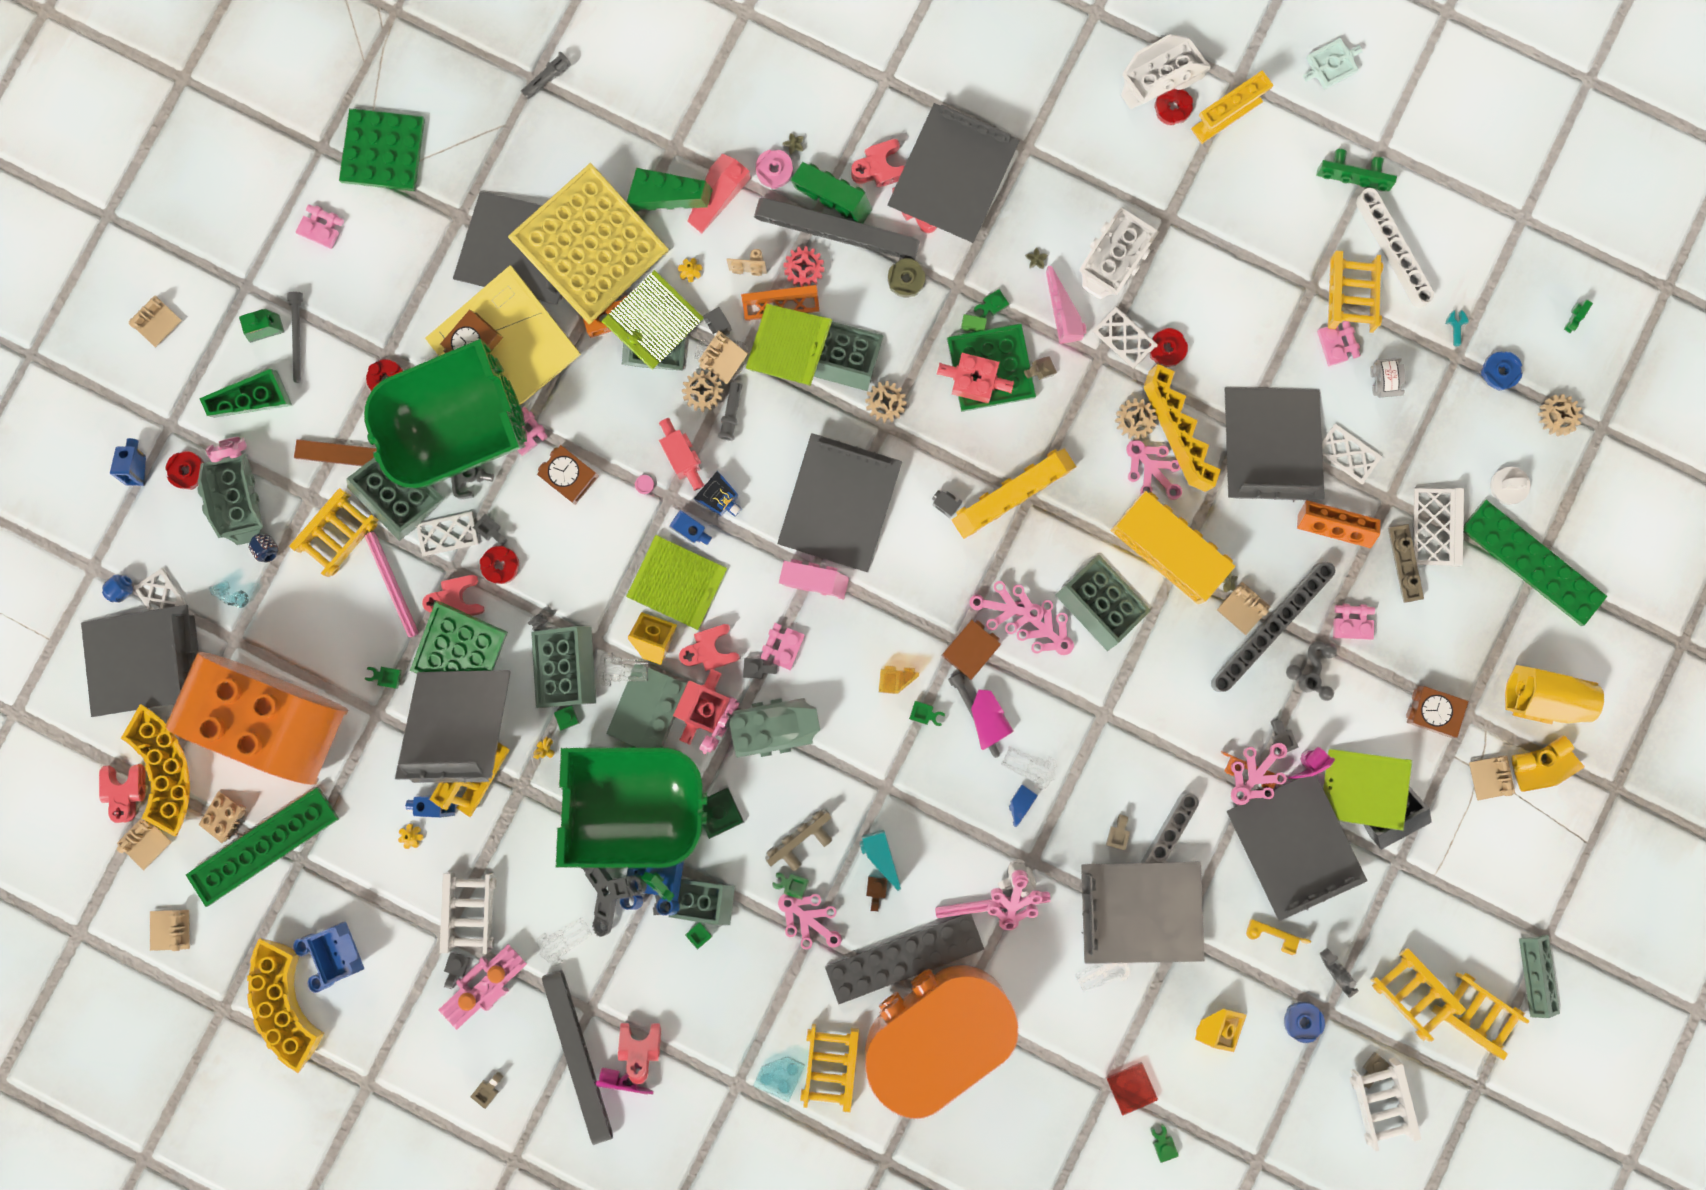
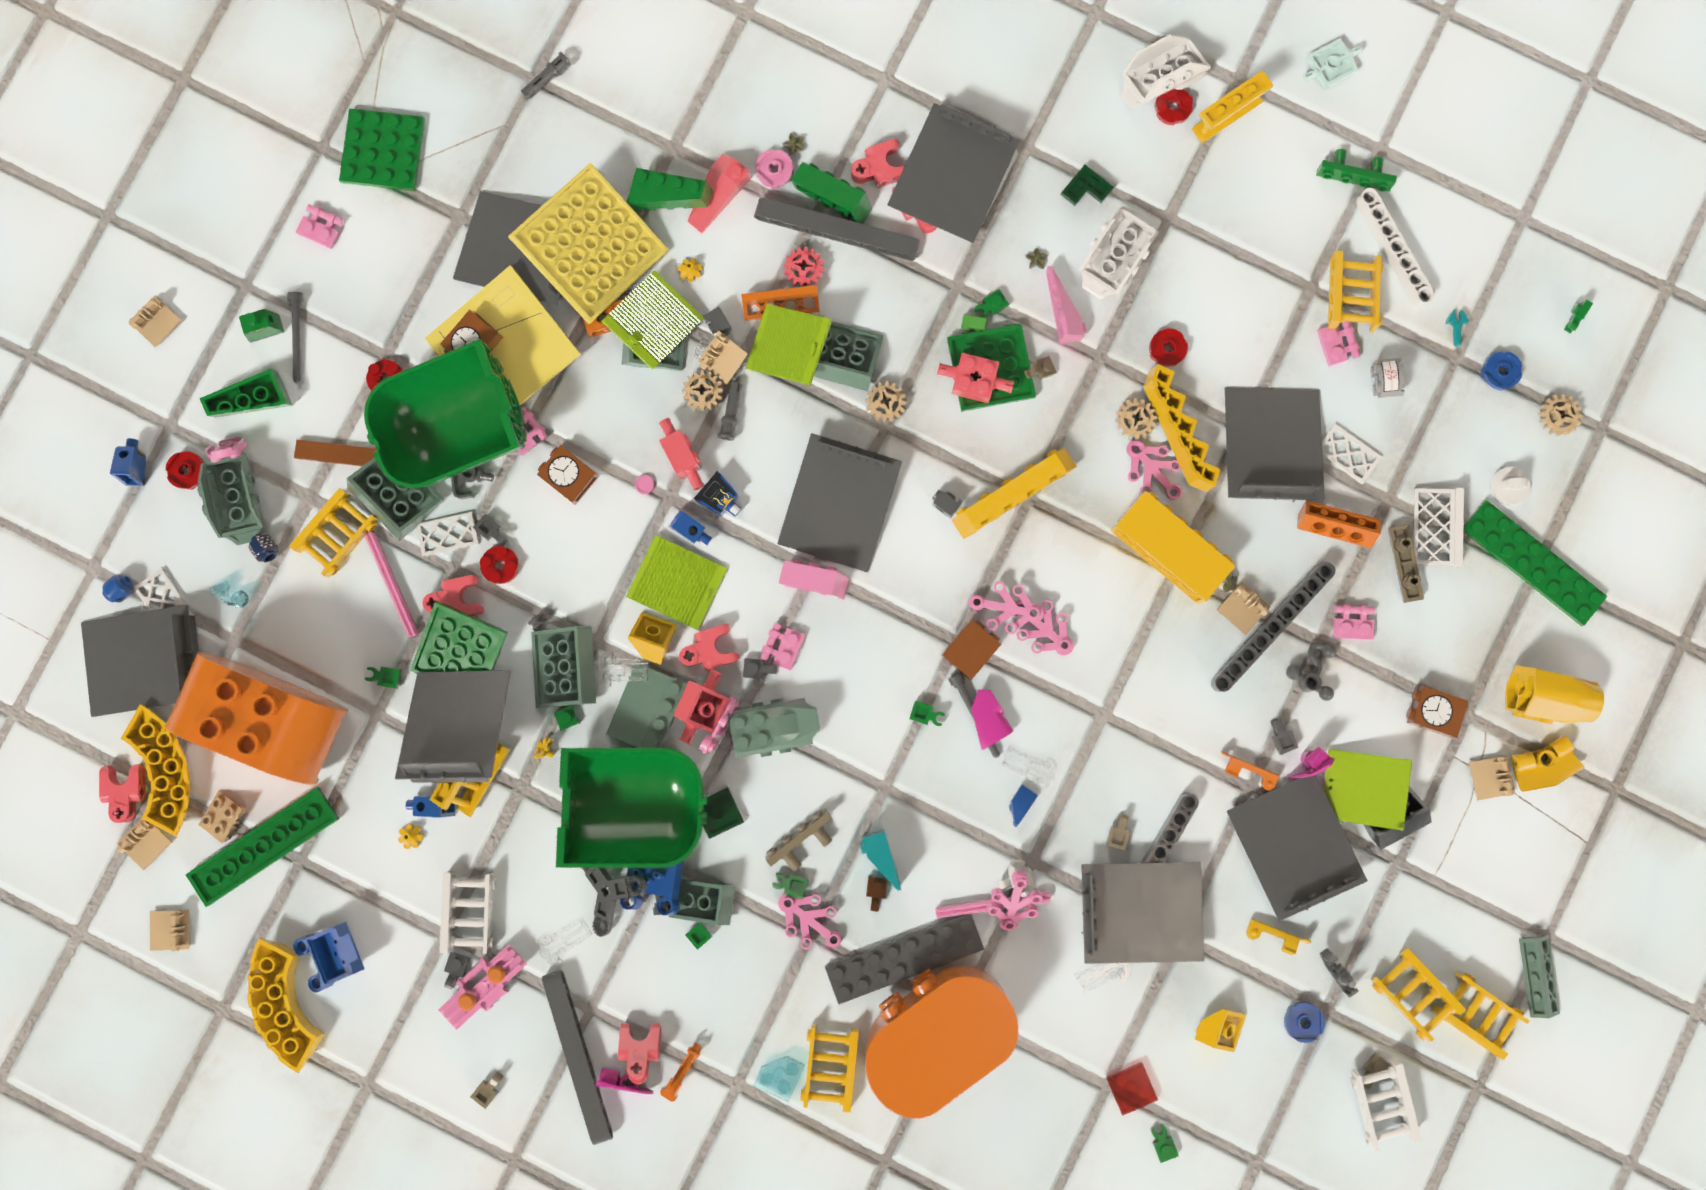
(655, 881): green plate -> none
(674, 1084): none -> orange piece
(755, 265): tan hinge -> none
(894, 681): clear yellow slope -> none
(912, 287): olive plate -> none
(1086, 181): none -> dark green plate
(1103, 603): sand green slope -> none
(1126, 322): white window -> none
(1256, 776): bright pink plant -> none

